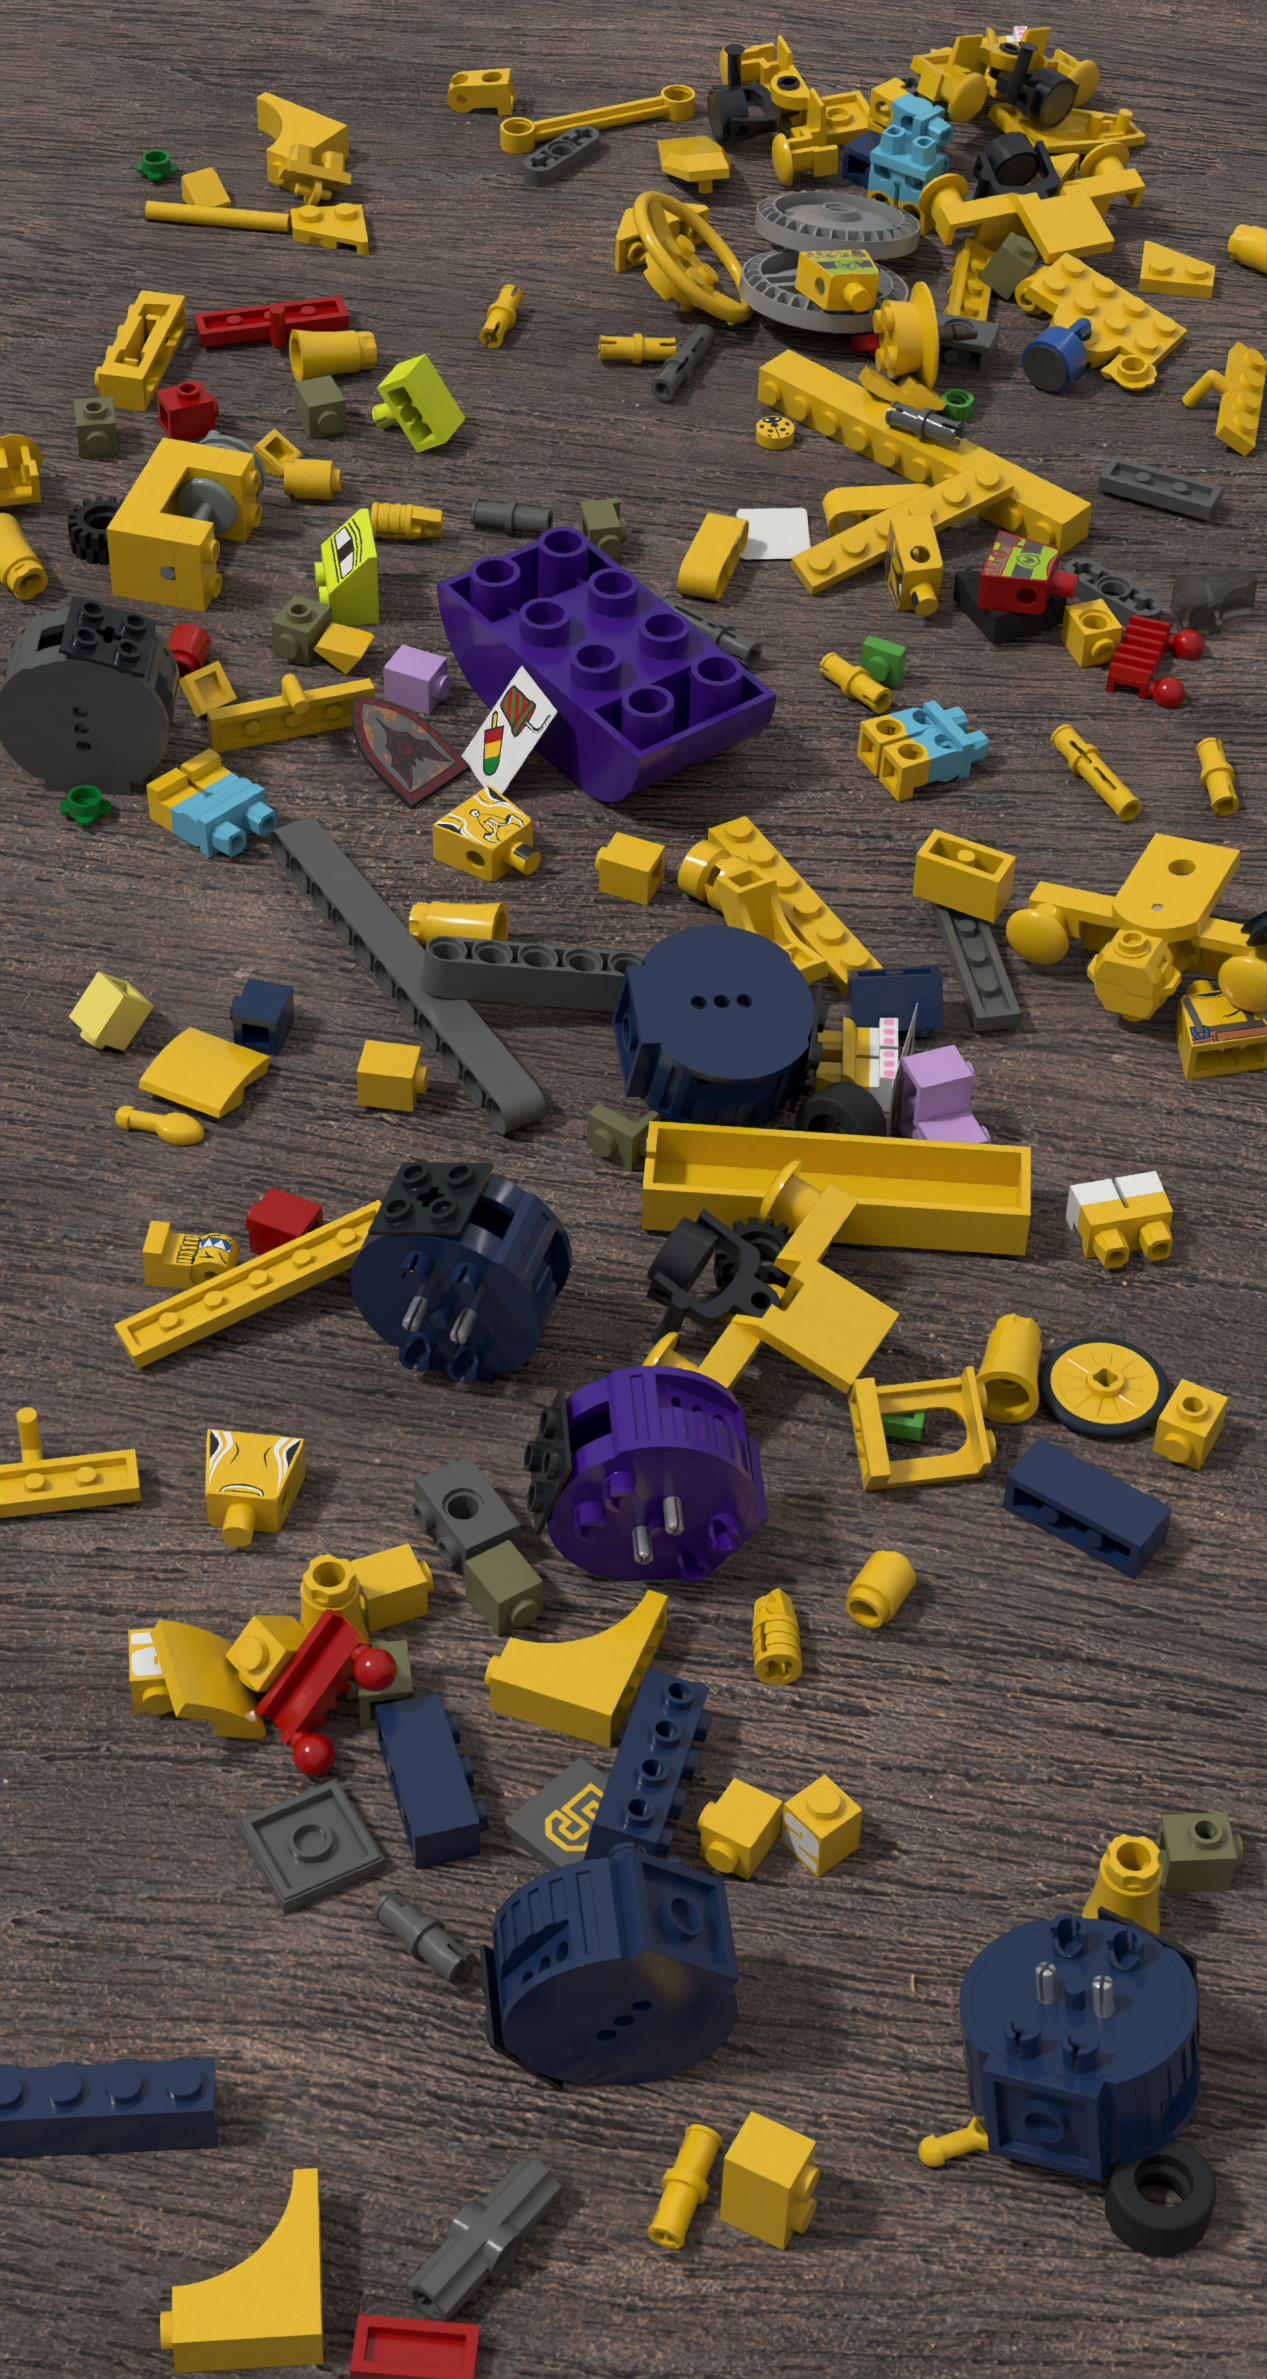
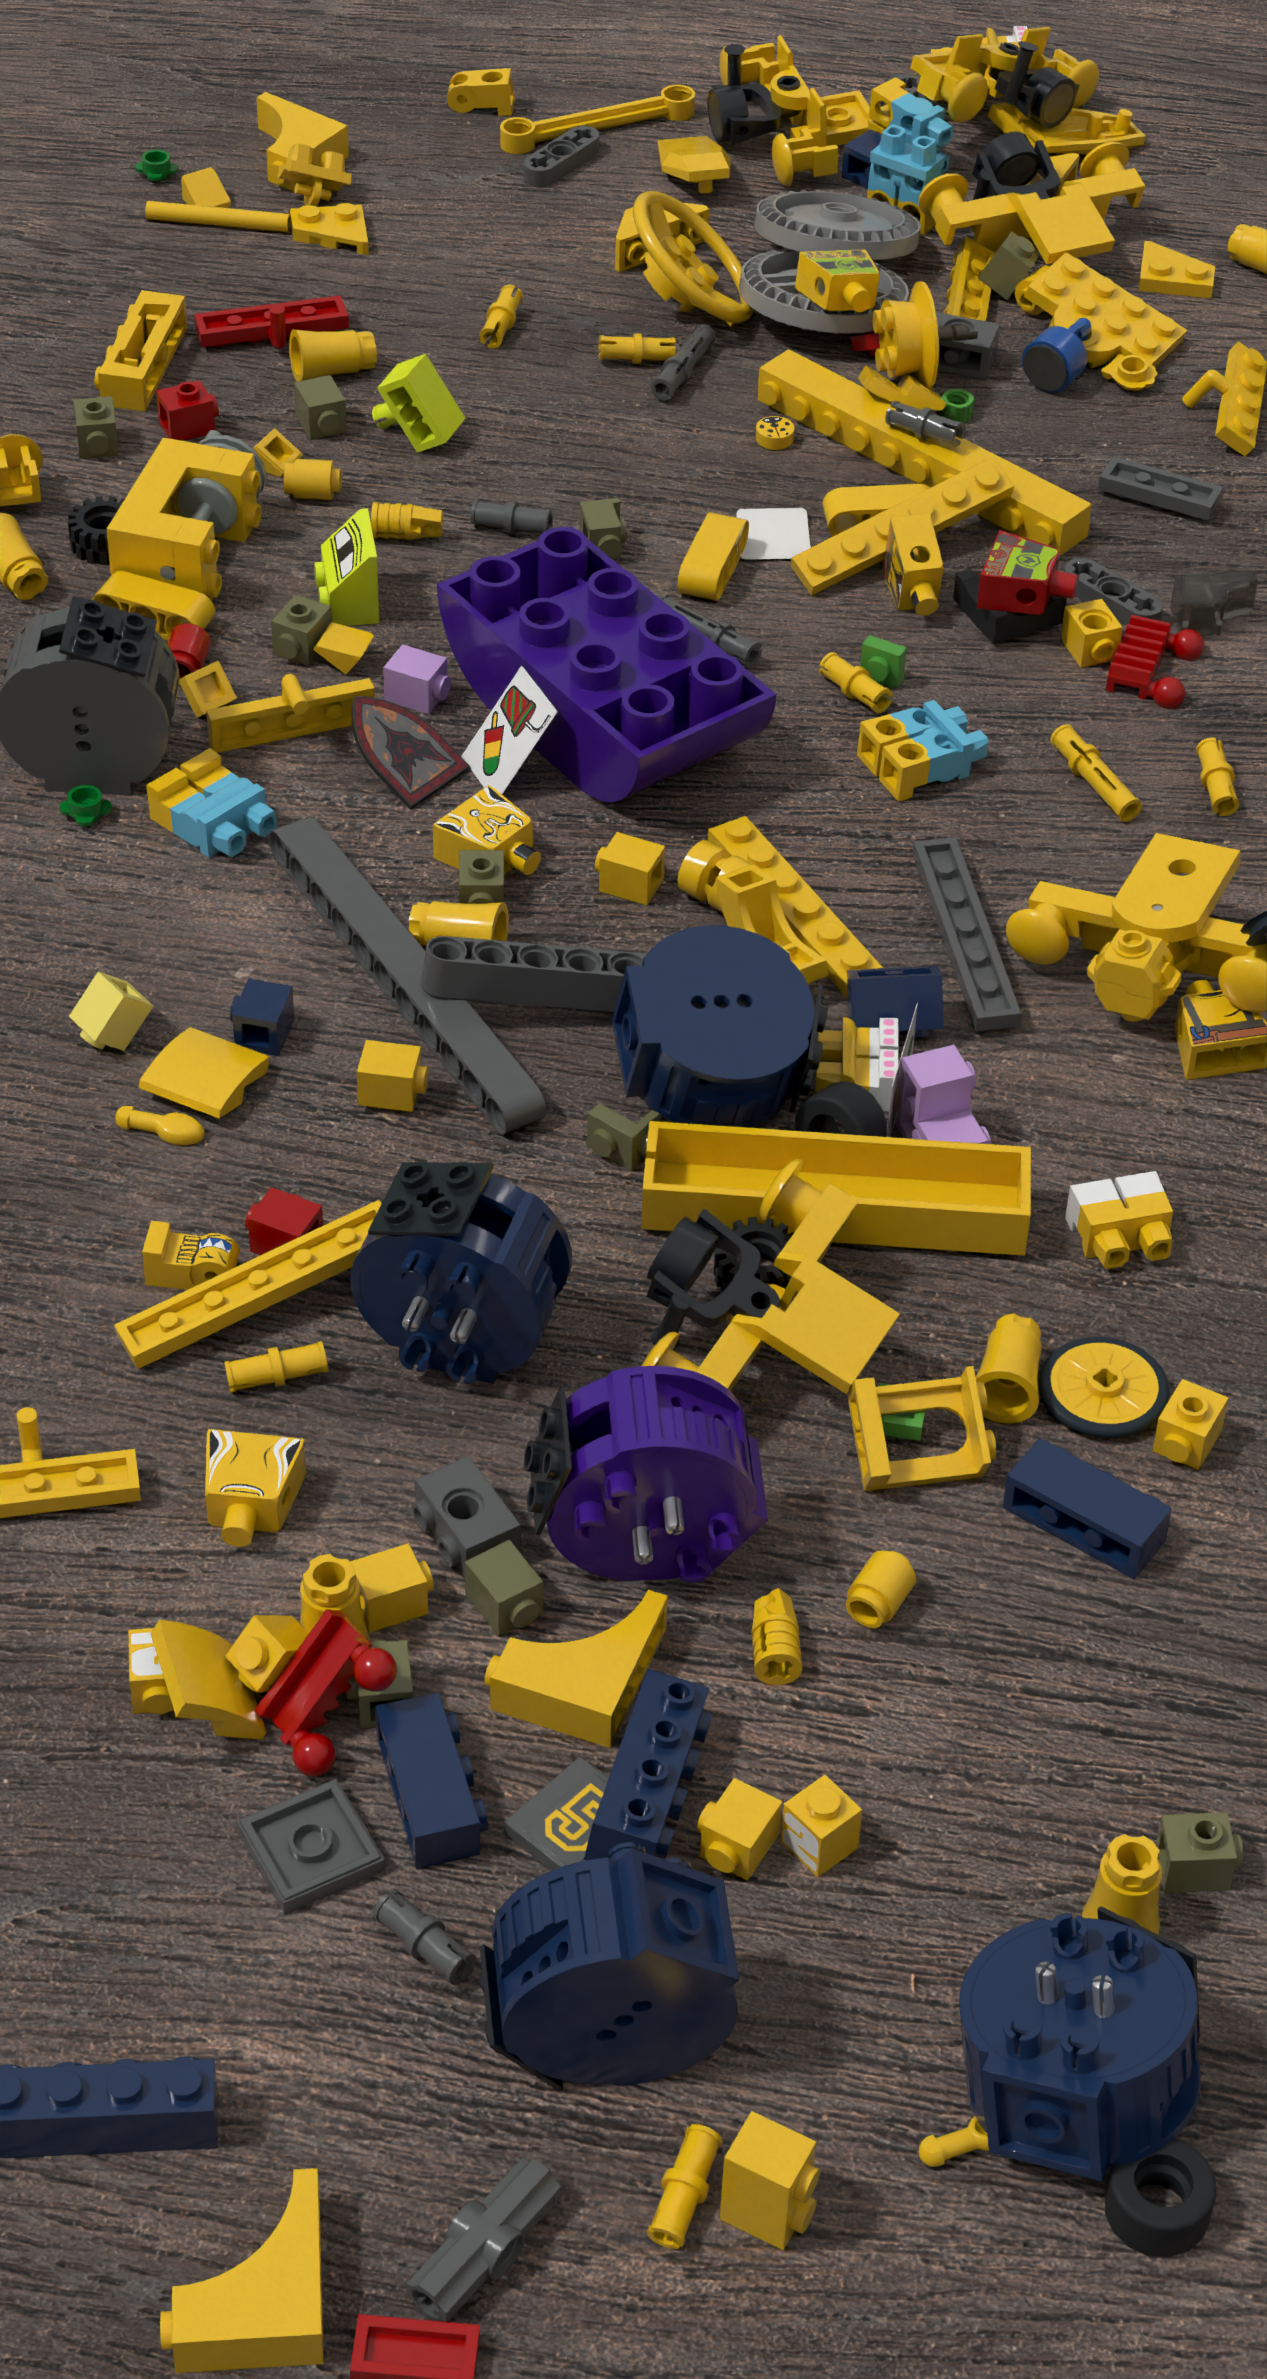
(156, 600): none -> yellow beam
(276, 1366): none -> yellow pin
(481, 876): none -> olive brick
(964, 875): yellow brick -> none

